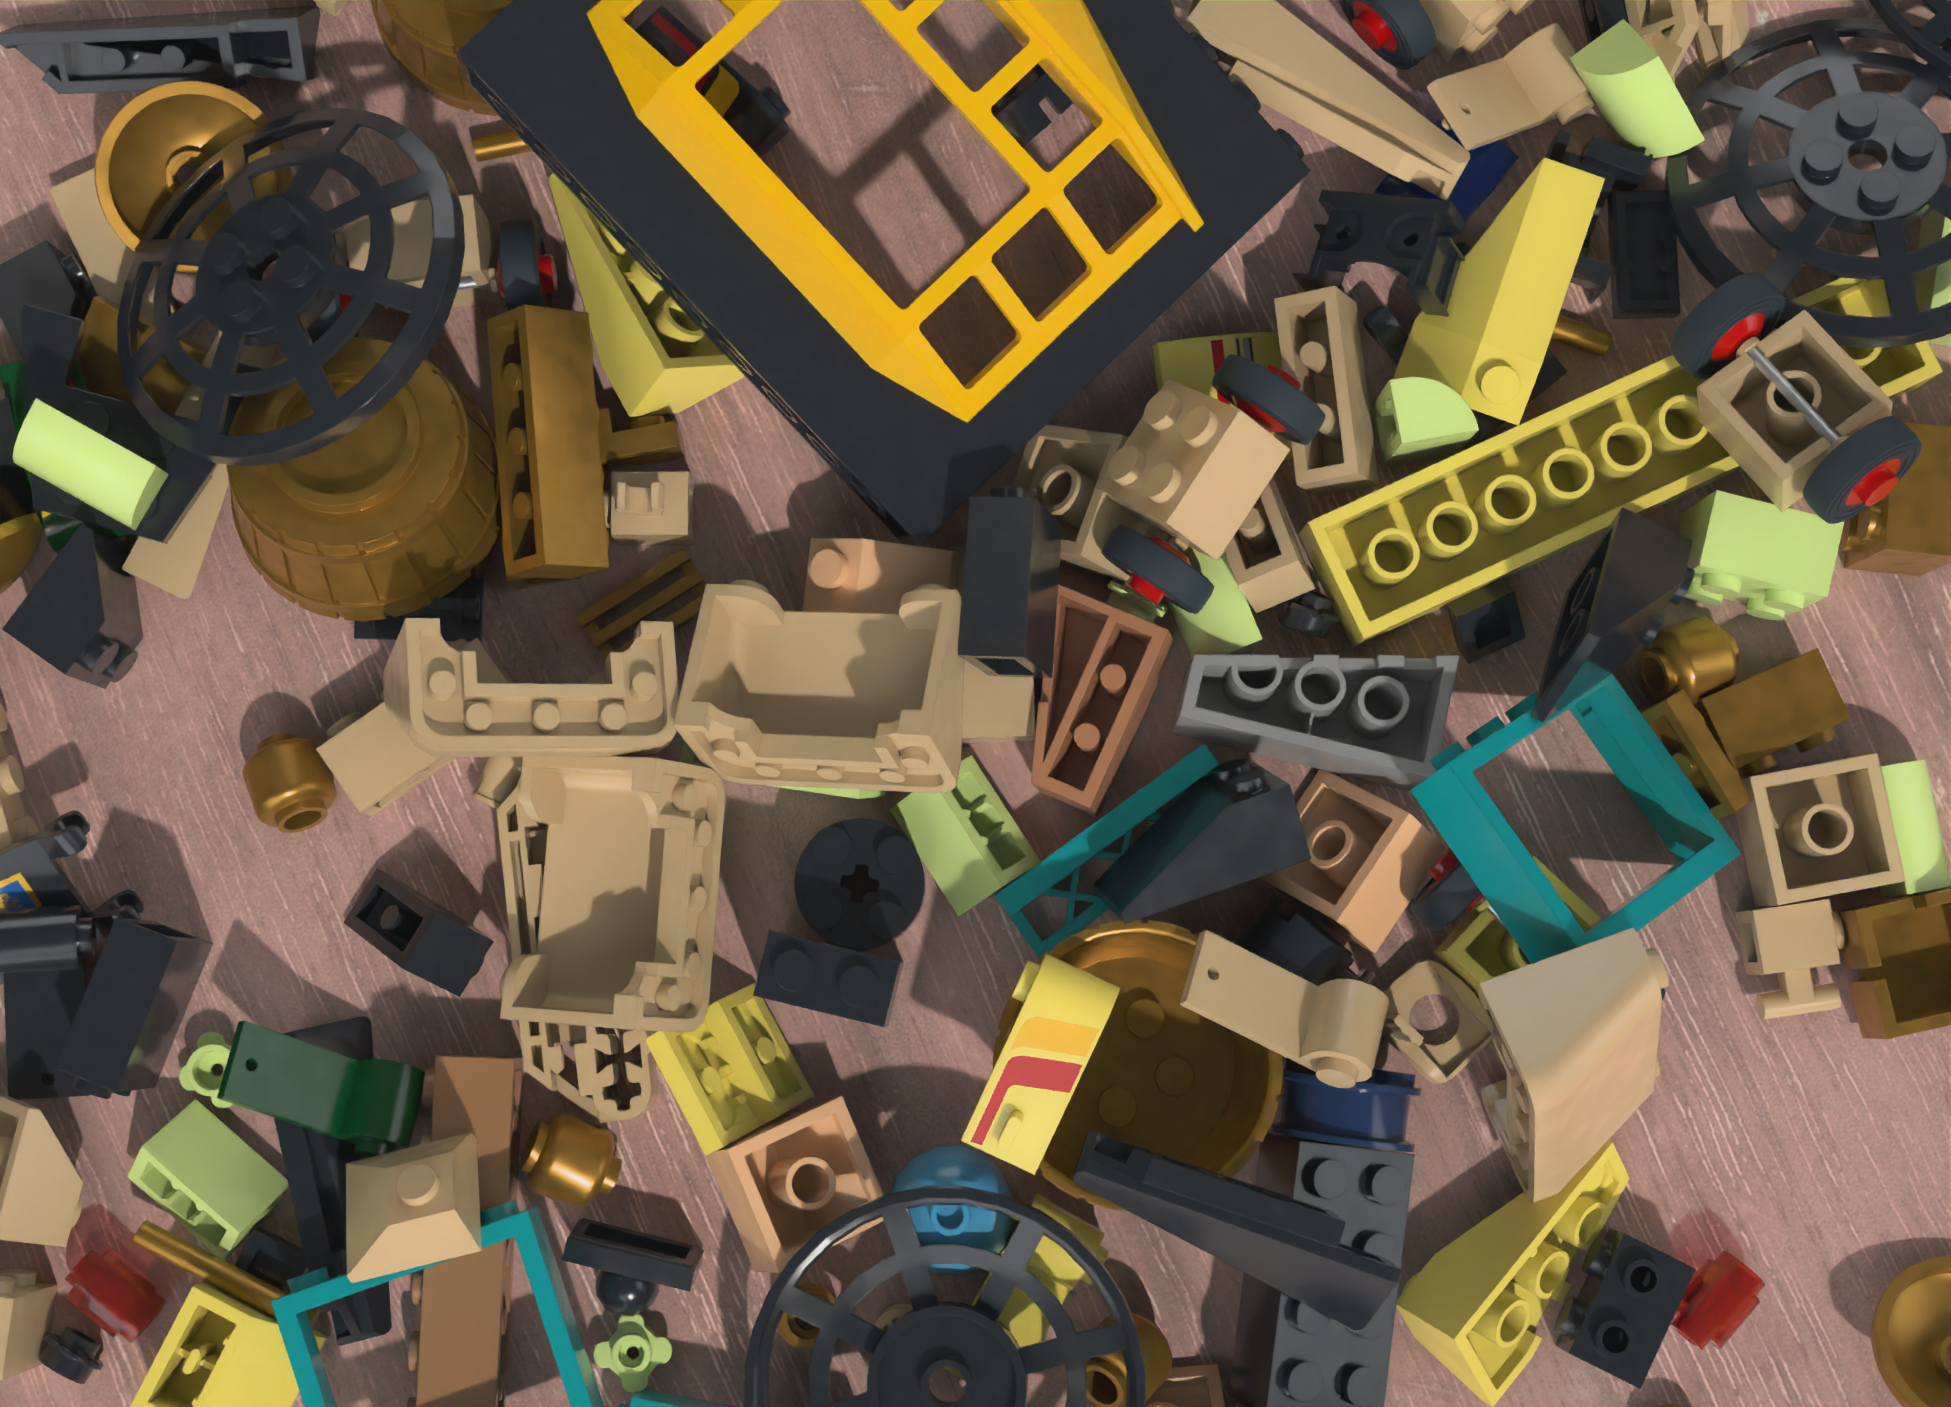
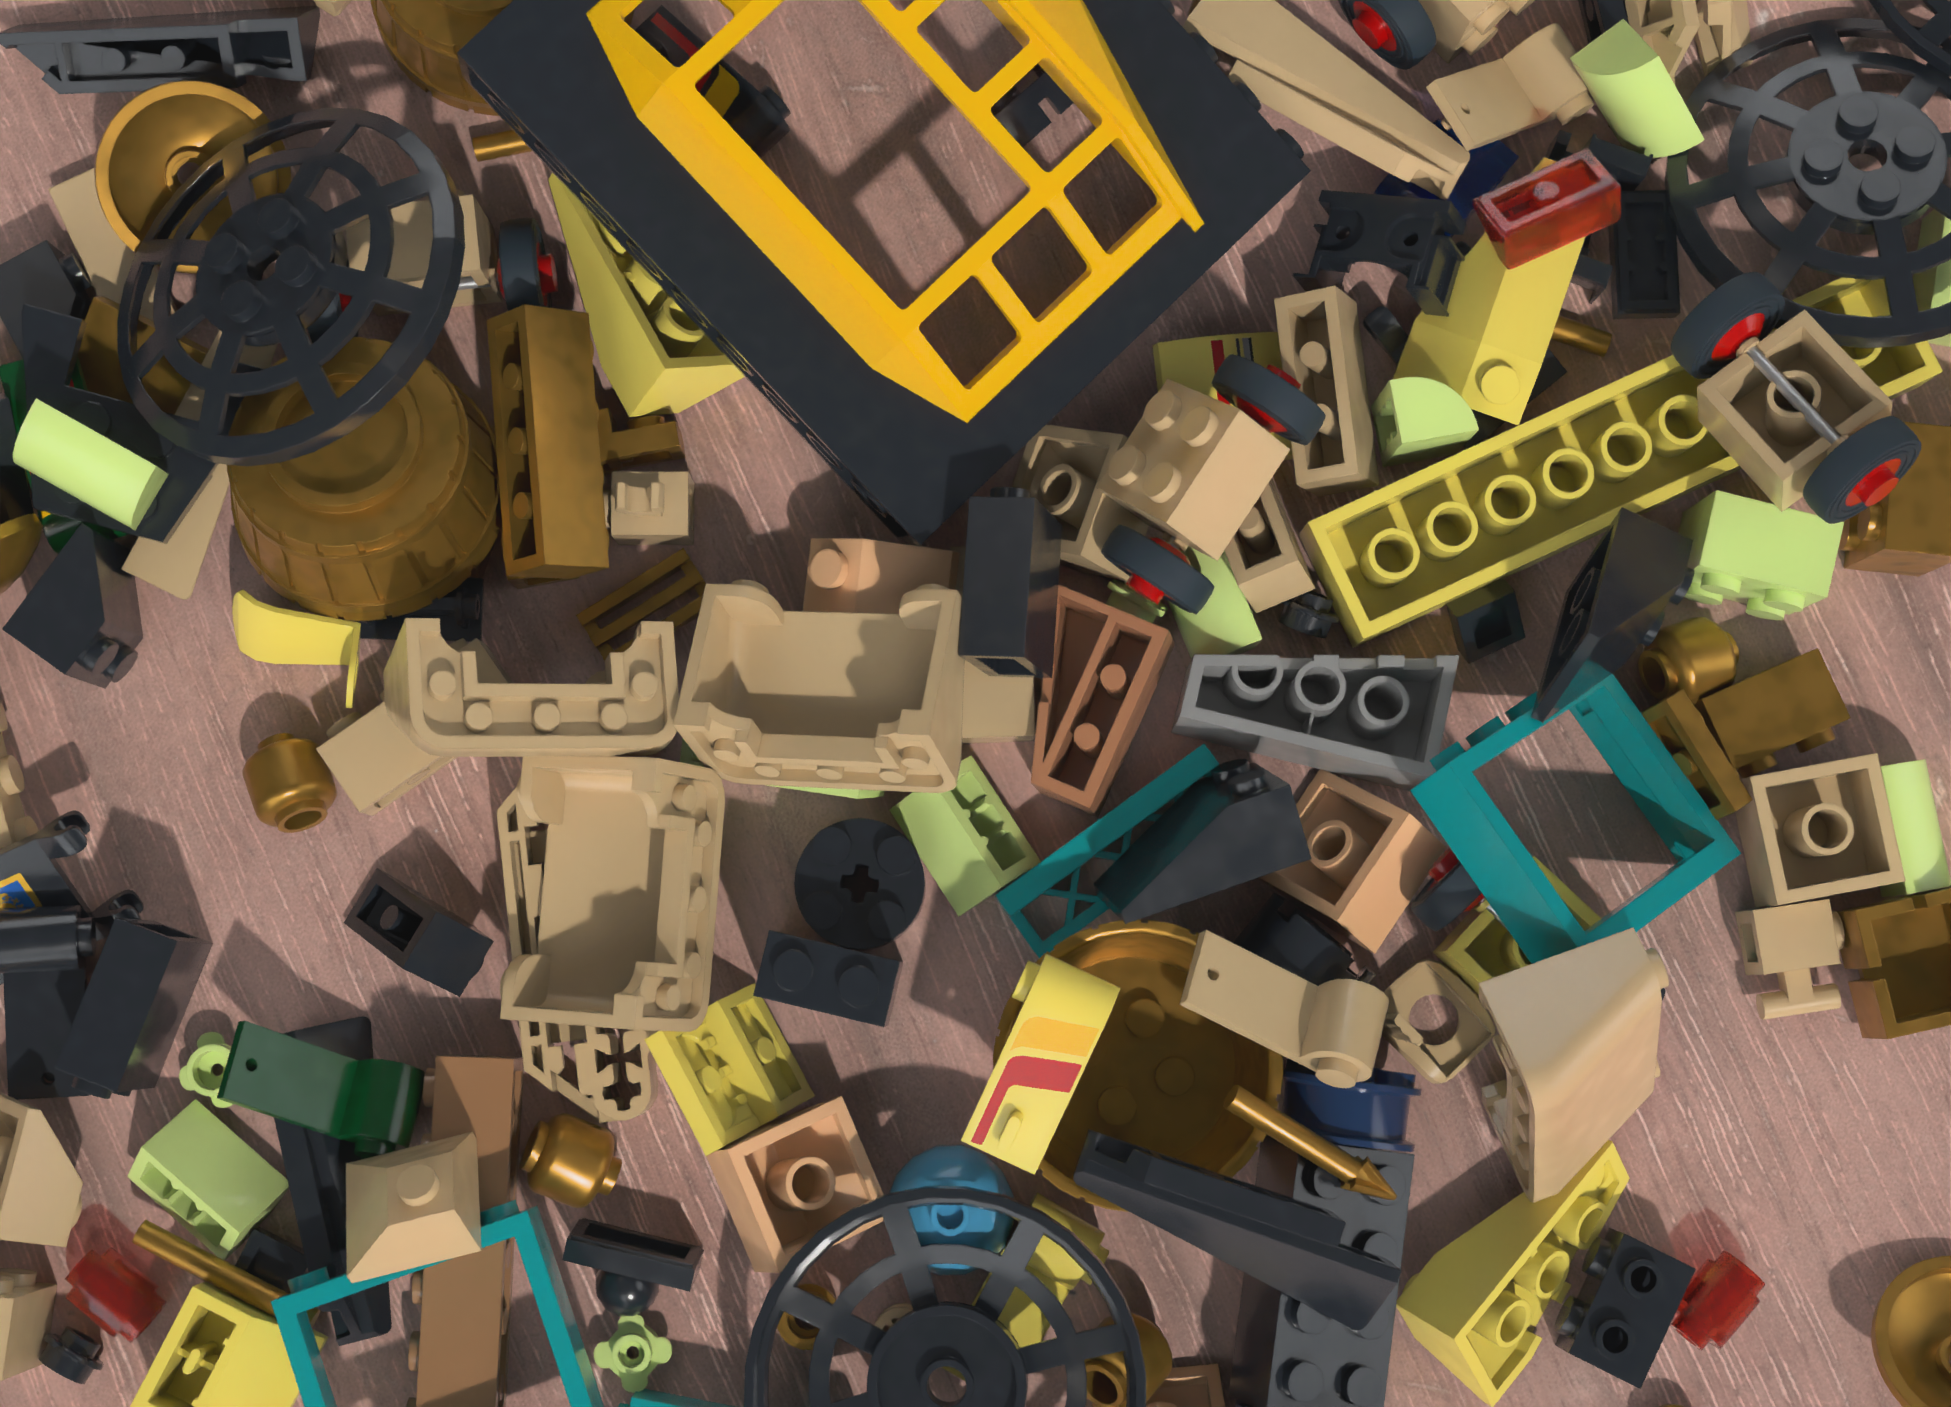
(296, 637): none -> light yellow piece
(497, 780): tan pin -> none
(1354, 1172): none -> pearl gold piece
(1549, 208): none -> clear red slope

